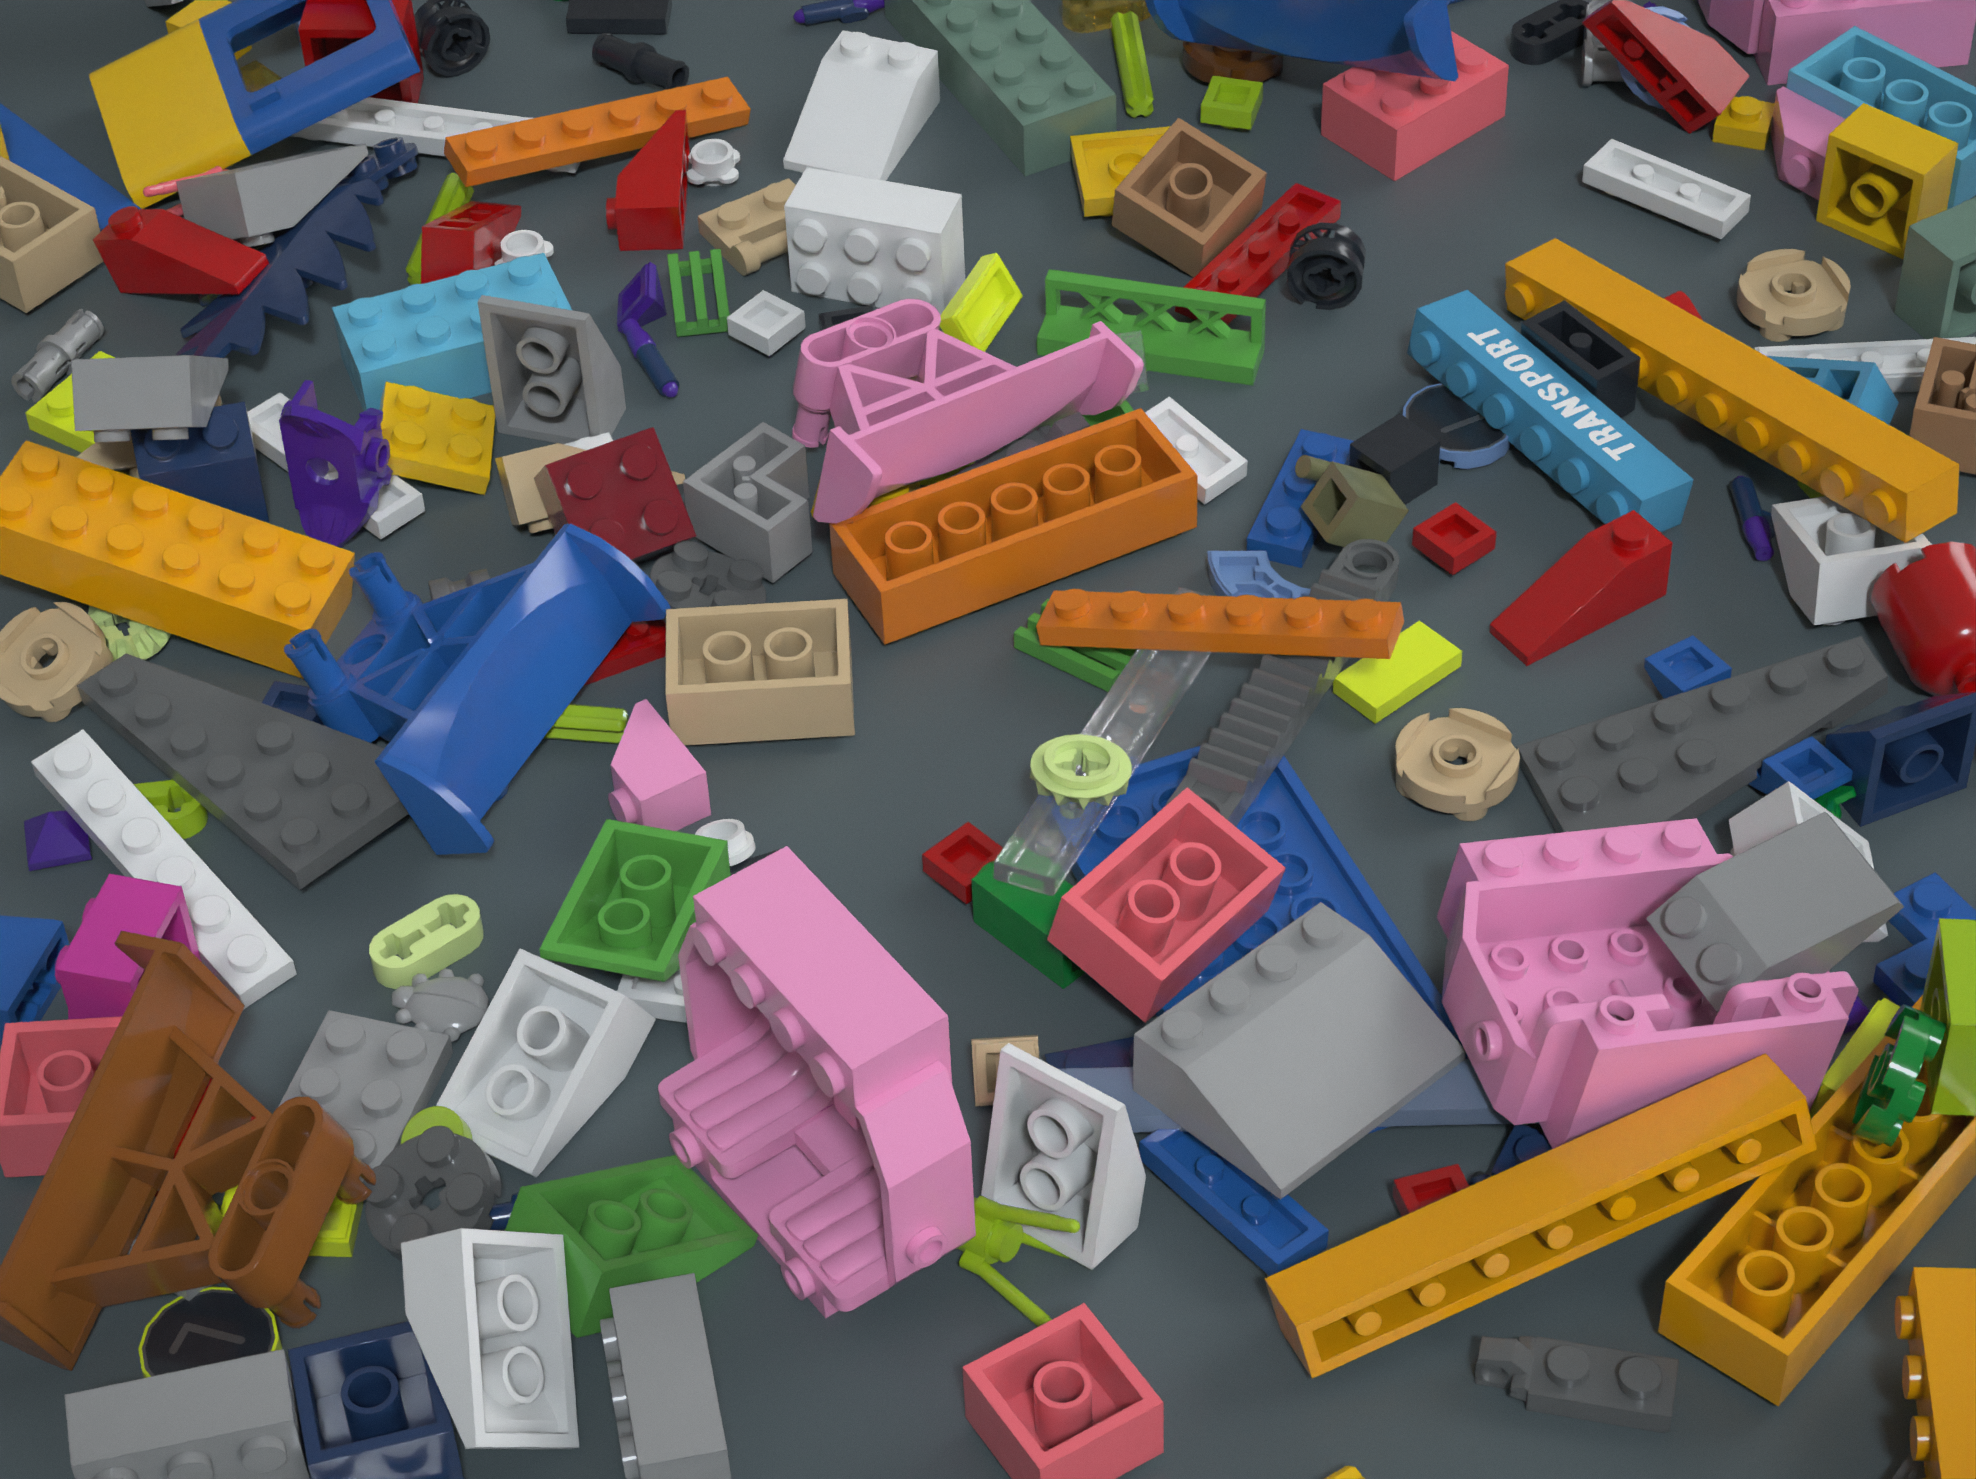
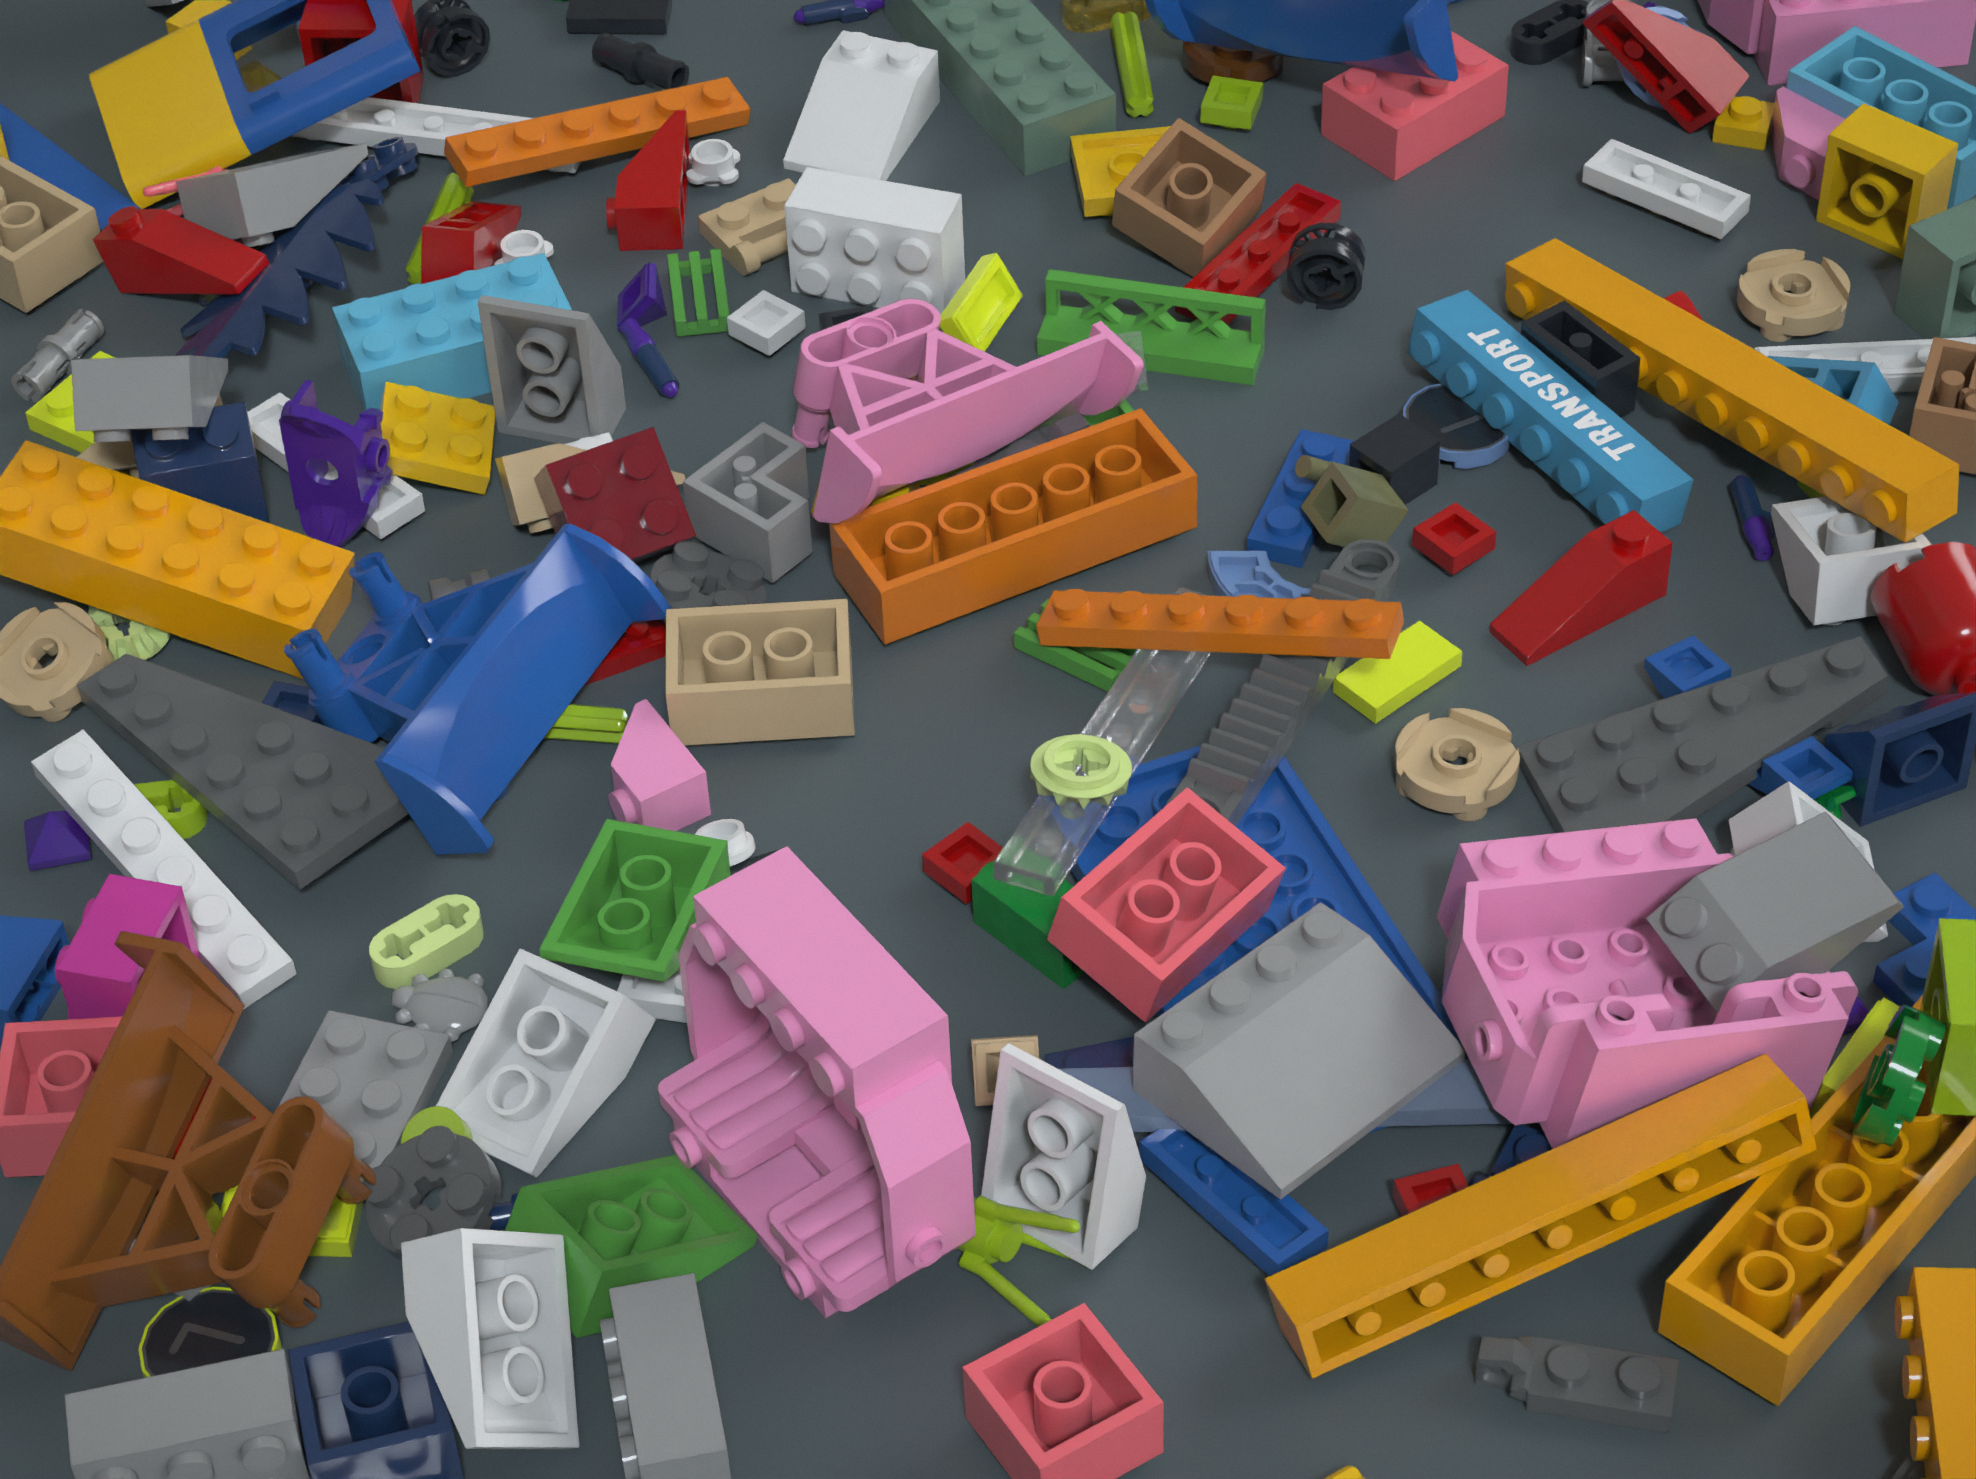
(1206, 453): white plate -> none

